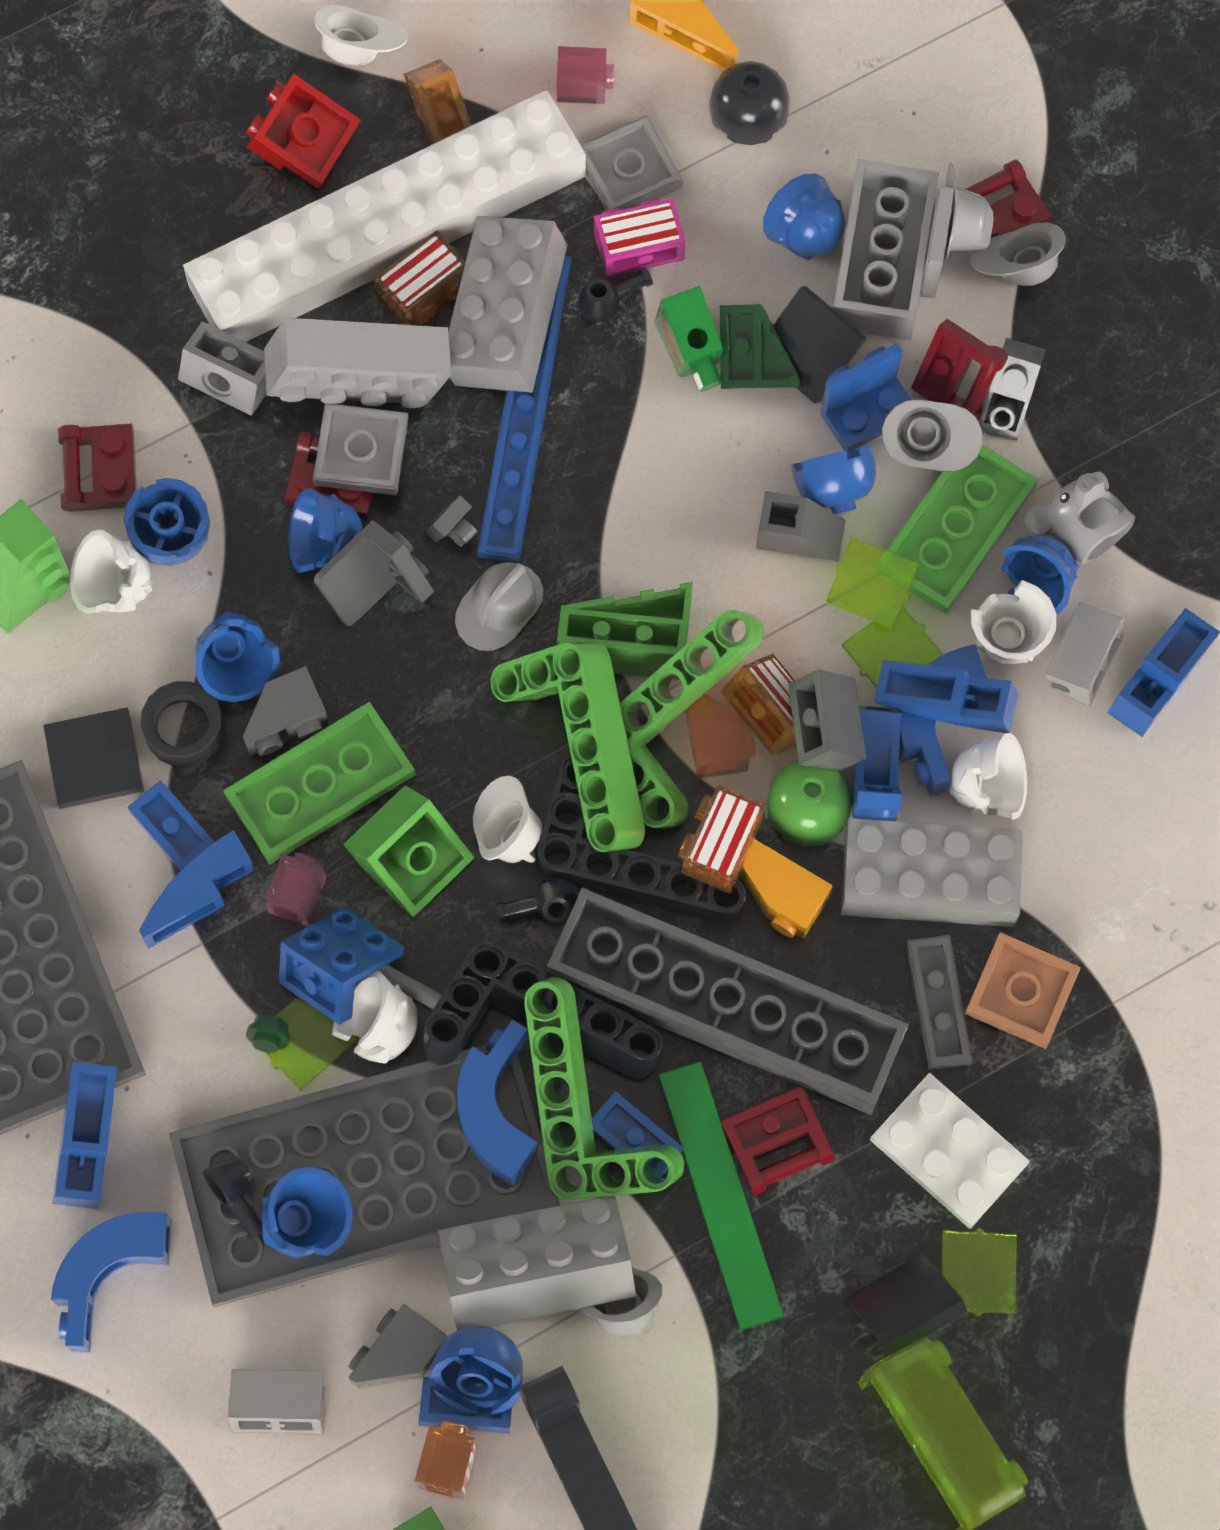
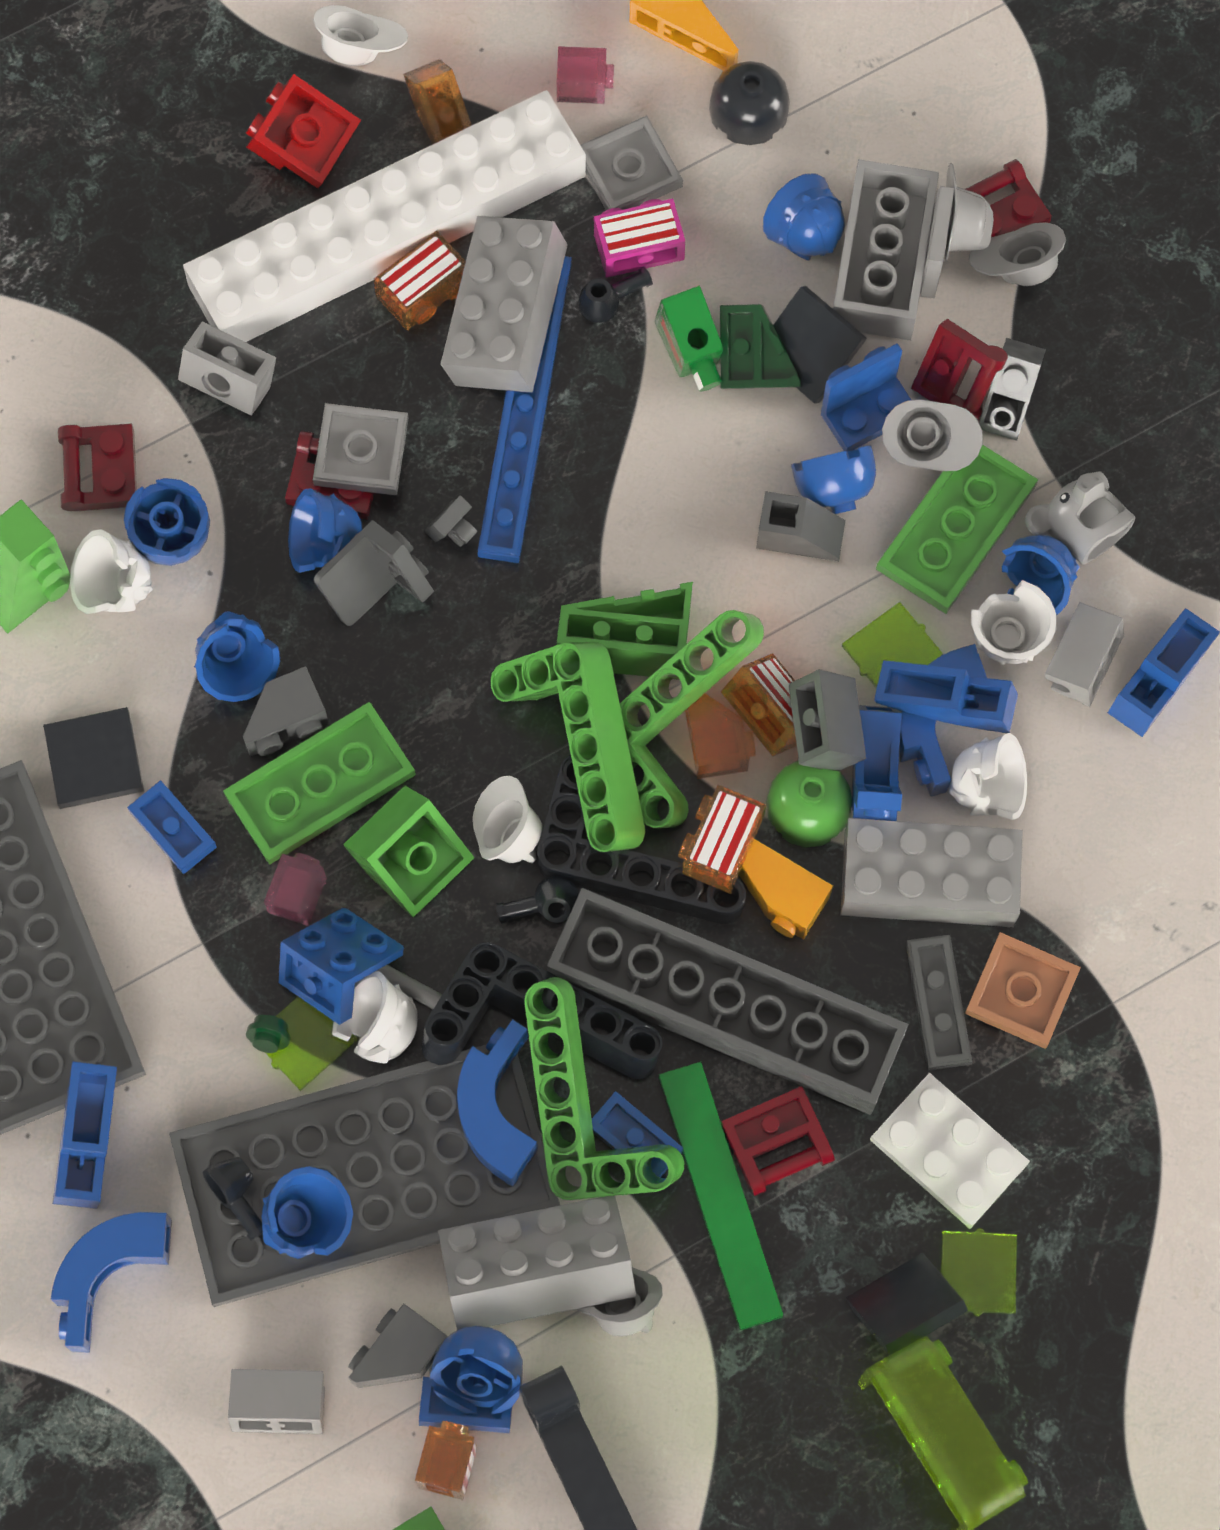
(182, 692): black tyre -> none
(196, 889): blue slope -> none
(356, 362): light grey brick -> none
(498, 606): light grey piece -> none
(872, 583): clear neon green piece -> none

